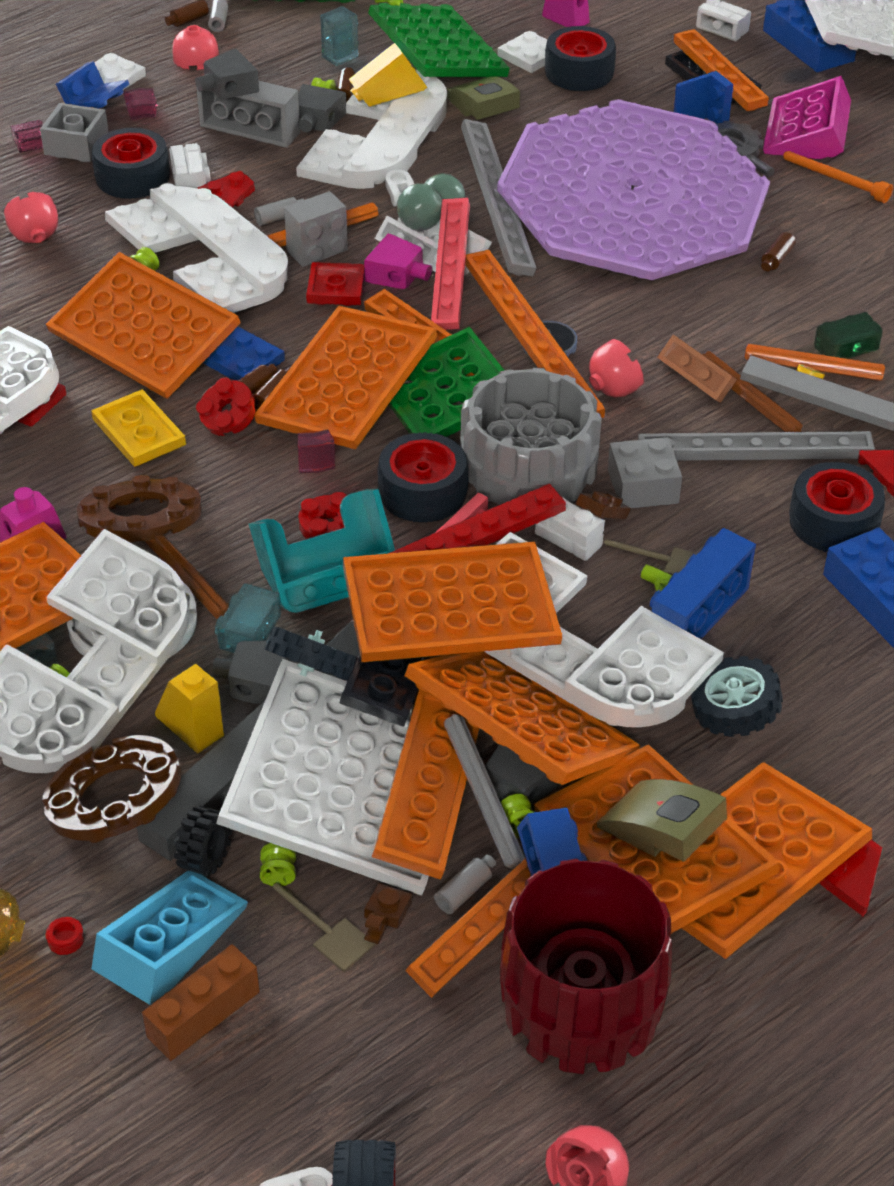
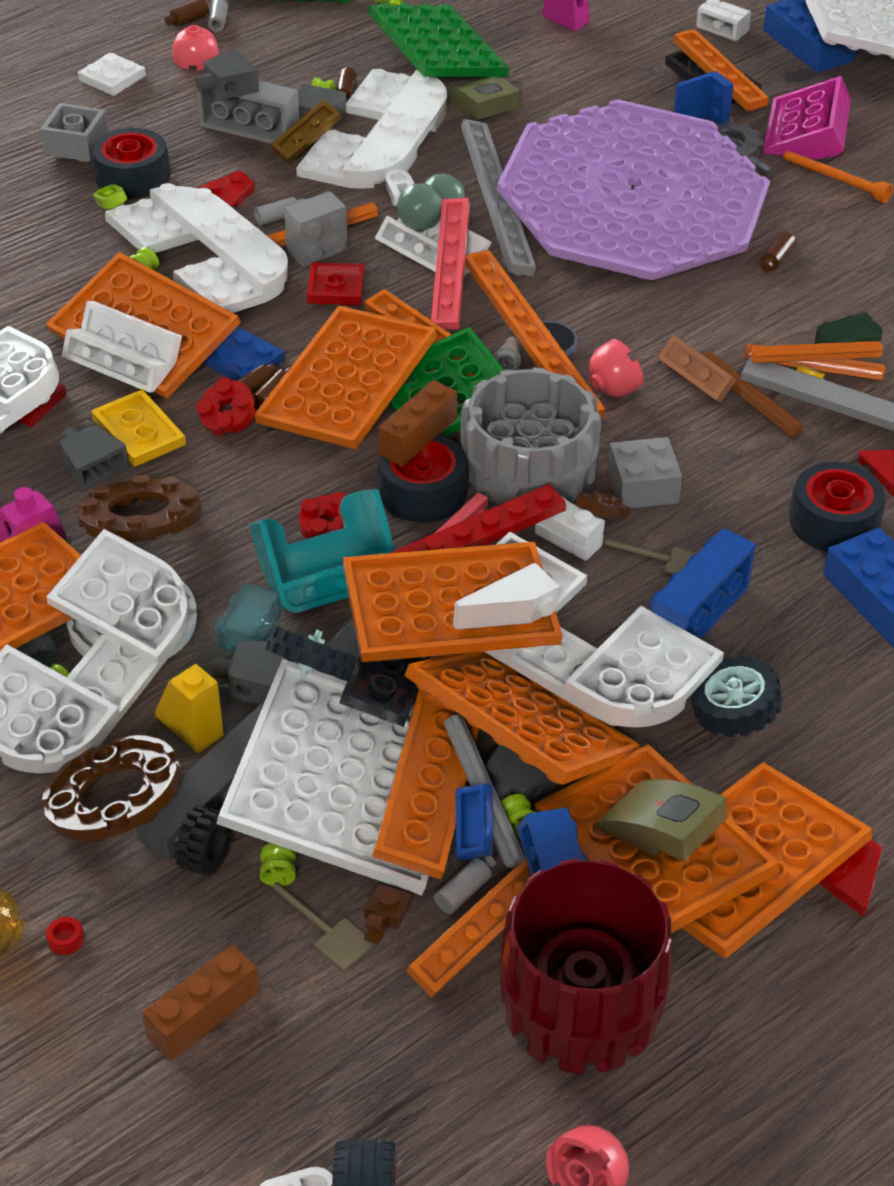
(27, 135): clear pink piece -> none
(32, 217): coral cylinder -> none
(87, 88): blue bracket -> none
(91, 455): none -> dark grey torso
(110, 196): none -> lime plate
(122, 347): none -> white slope
(140, 103): clear pink piece -> none
(165, 935): medium azure slope -> none
(189, 166): white brick -> none
(189, 575): dark orange axle -> none
(306, 131): none -> pearl gold plate
(316, 452): clear pink piece -> none
(339, 35): clear light blue brick -> none
(386, 78): yellow slope -> none
(396, 263): dark pink torso -> none
(417, 423): none -> dark orange brick
(474, 821): none -> blue tile
(509, 354): none -> light grey cone
(510, 601): none -> white slope
(525, 51): white plate -> none
(580, 58): black wheel -> none
(657, 577): lime arm -> none
(766, 445): light grey tile -> none
(816, 352): none -> orange axle

